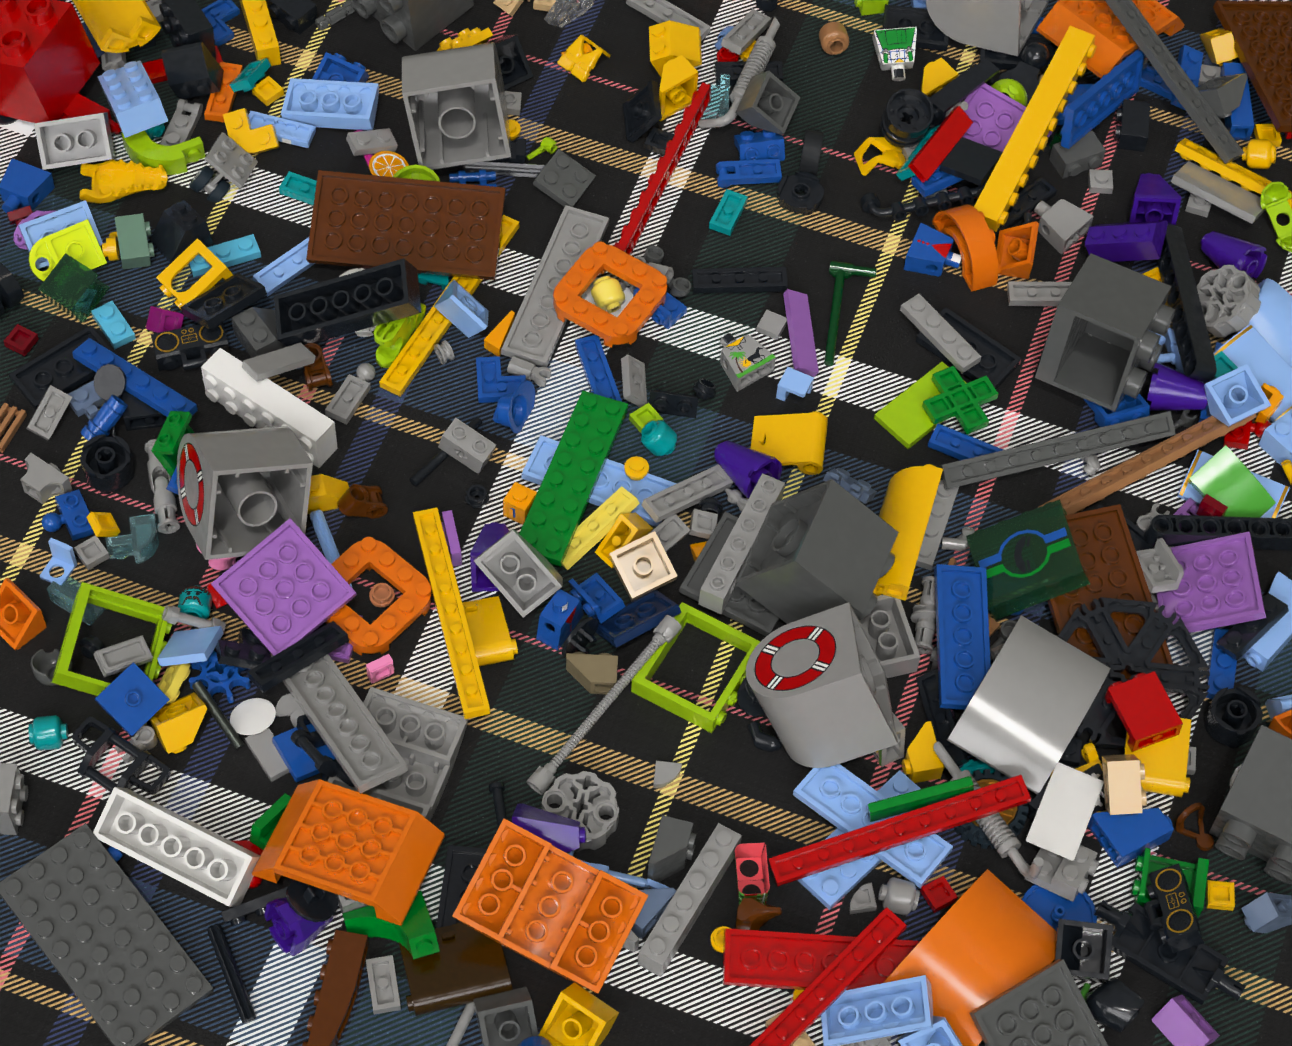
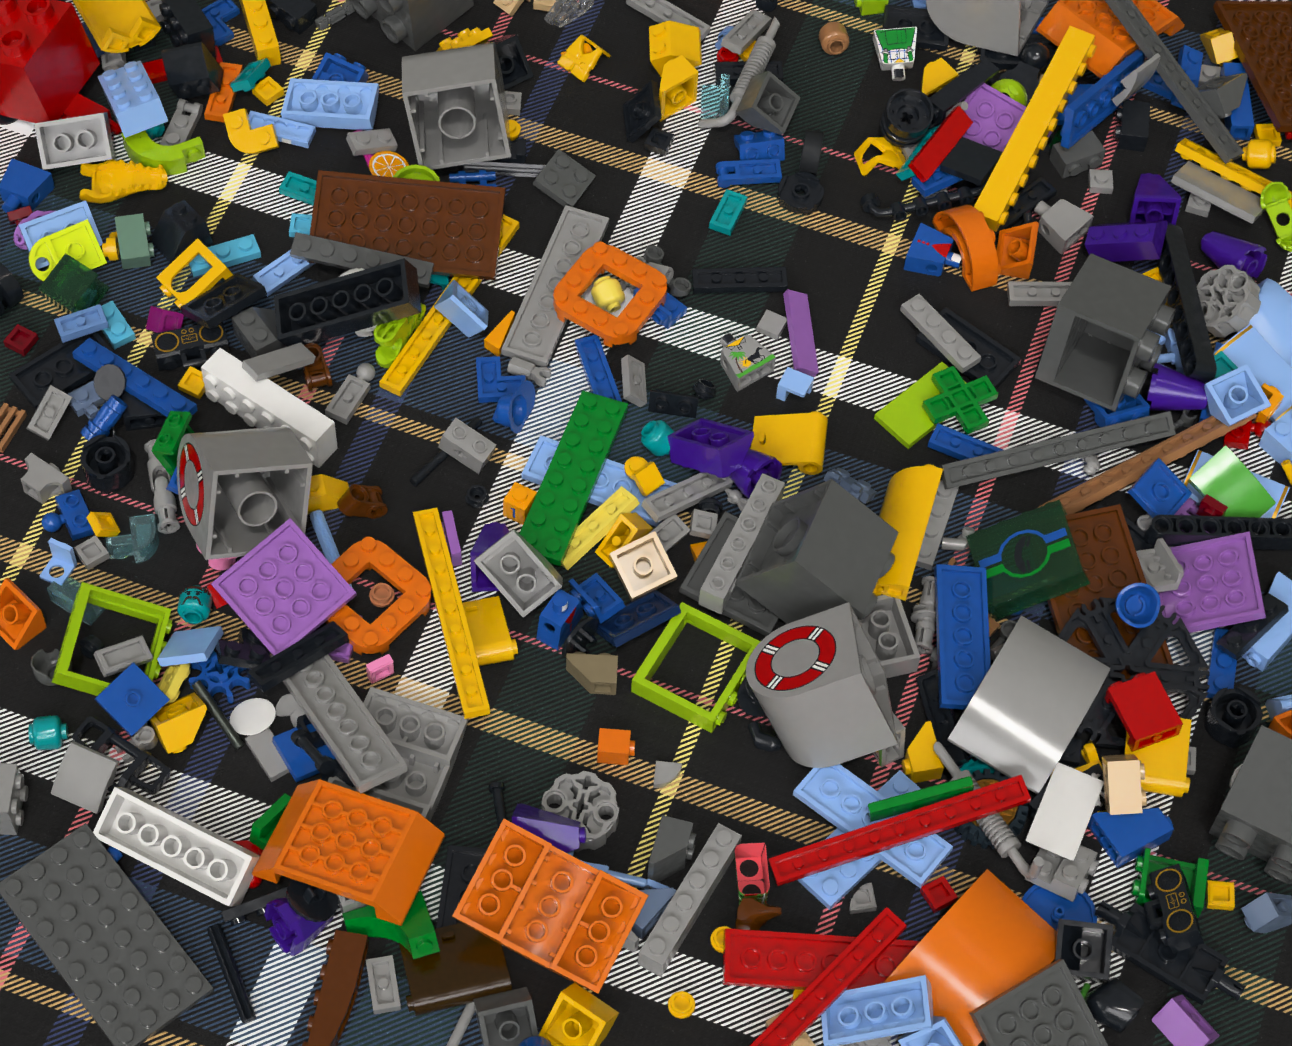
(81, 323): none -> medium blue plate
(84, 777): none -> light grey slope
(173, 615): light grey bar -> none
(192, 383): none -> yellow plate
(230, 162): light grey plate -> none
(300, 223): none -> medium azure tile
(351, 256): none -> dark grey plate
(444, 352): light grey bush -> none
(544, 776): light grey hose -> none
(546, 145): lime hand -> none
(615, 746): none -> orange brick
(644, 415): lime plate -> none
(648, 478): none -> yellow tile
(665, 168): red plate -> none
(681, 1004): none -> yellow plate
(710, 447): none -> dark purple slope
(840, 271): dark green bar -> none
(899, 896): light grey head -> none
(1137, 79): none -> light grey slope
(1138, 605): none -> blue helmet
(1159, 490): none -> blue plate
(1203, 840): reddish brown piece -> none

